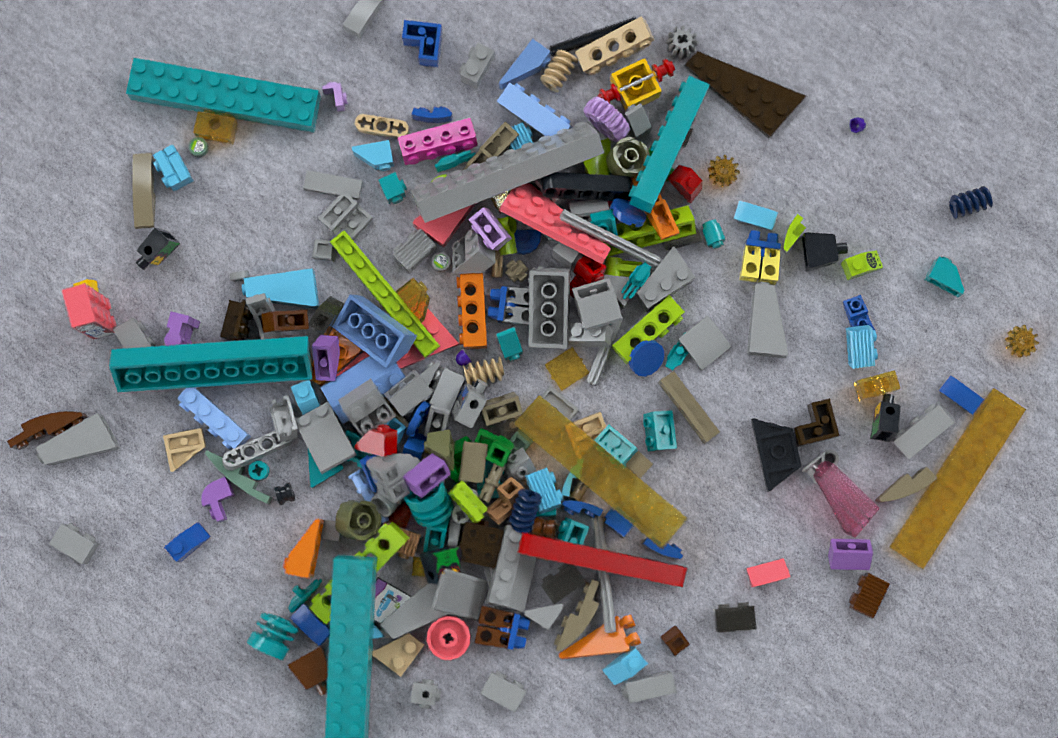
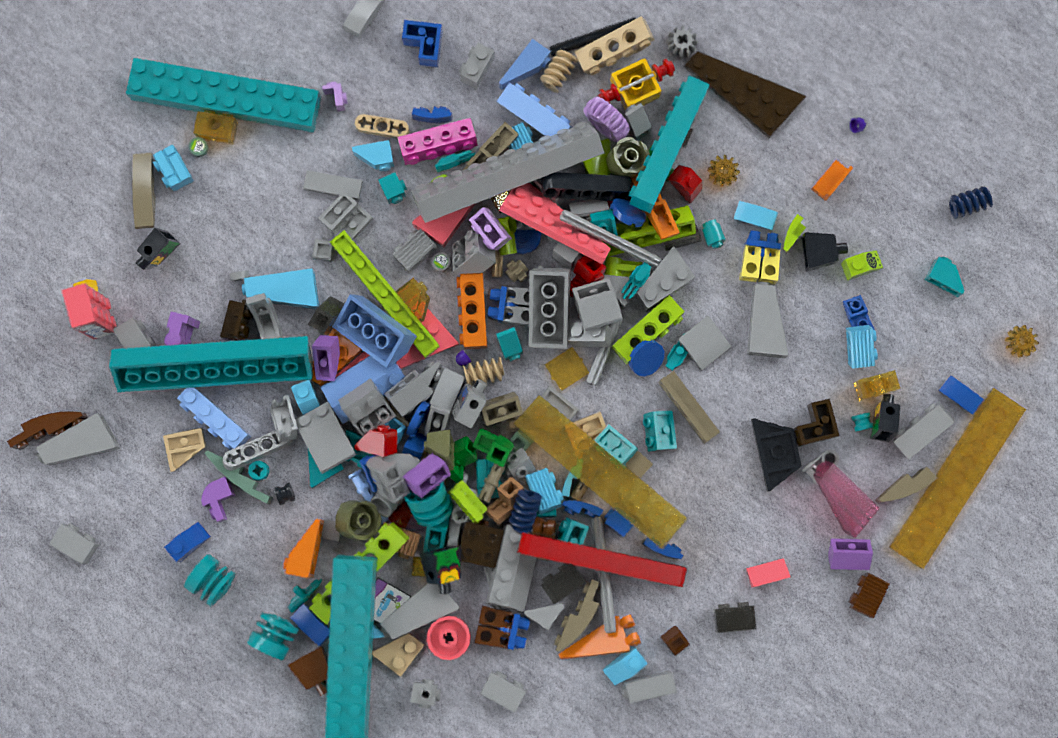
(207, 578): none -> teal wheel
(285, 321): reddish brown brick -> none
(460, 594): light grey window -> none
(473, 462): dark tan slope -> none
(831, 180): none -> orange panel
(862, 422): none -> teal wheel

